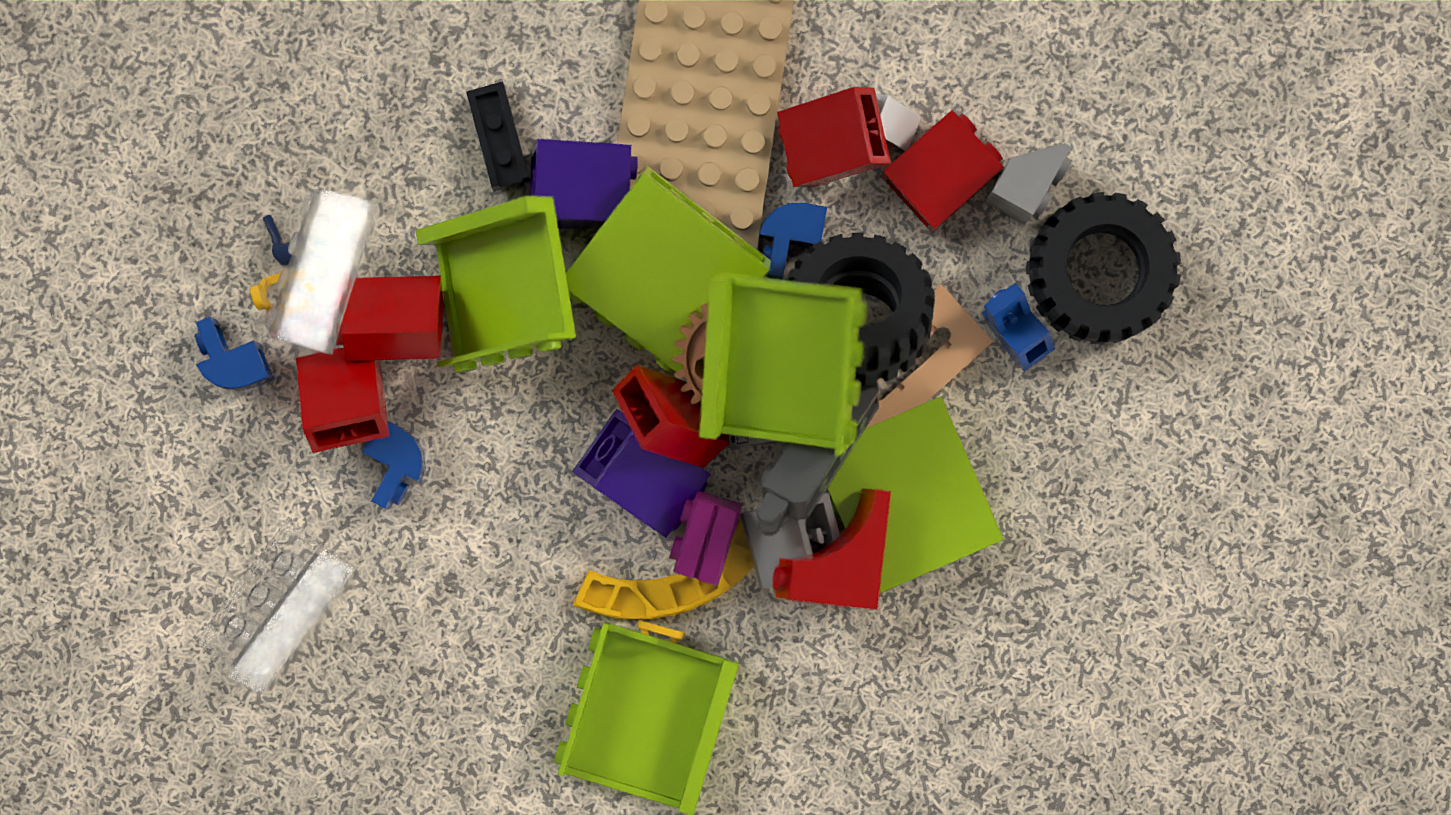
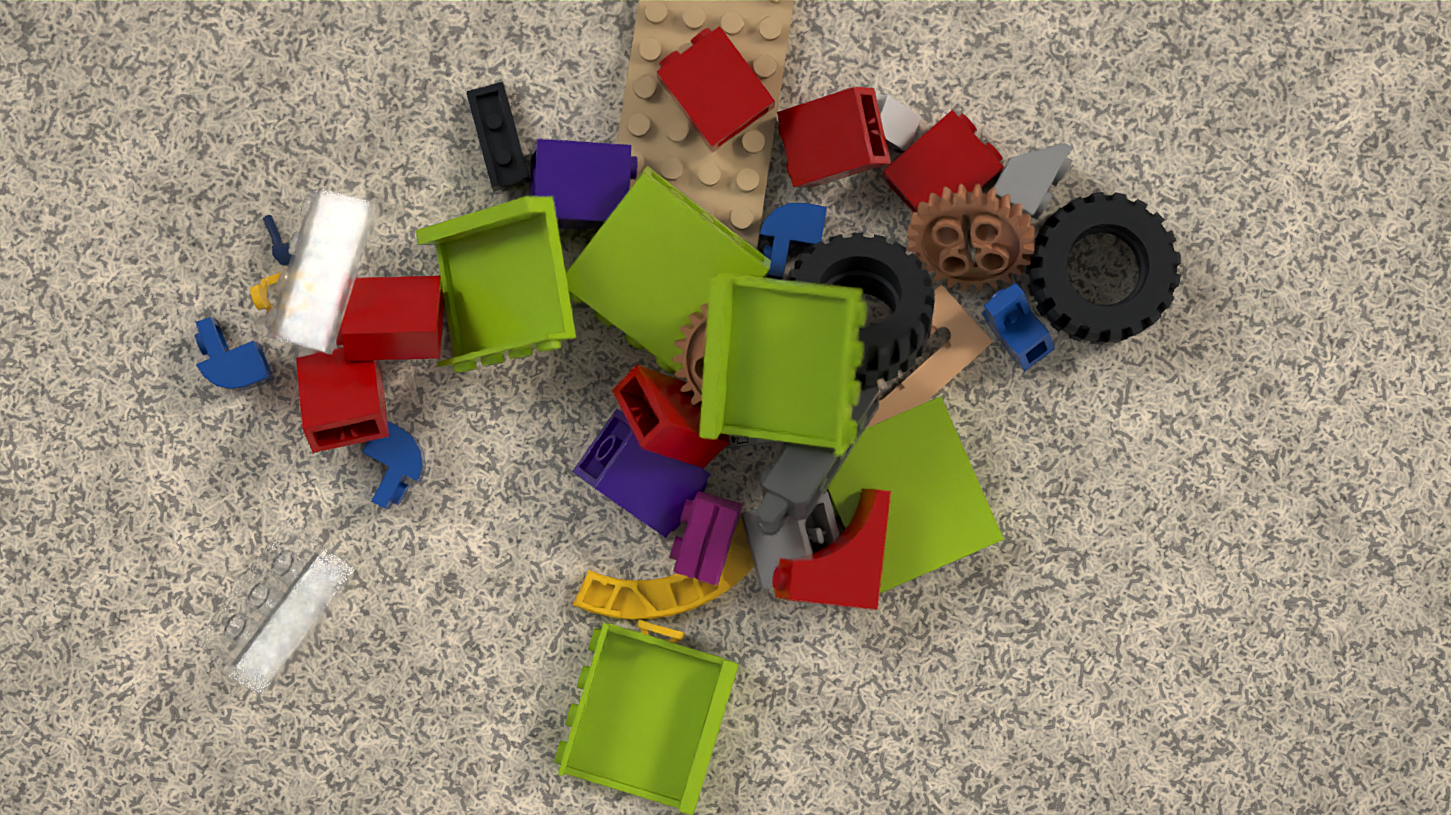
(714, 87): none -> red brick
(997, 232): none -> nougat gear

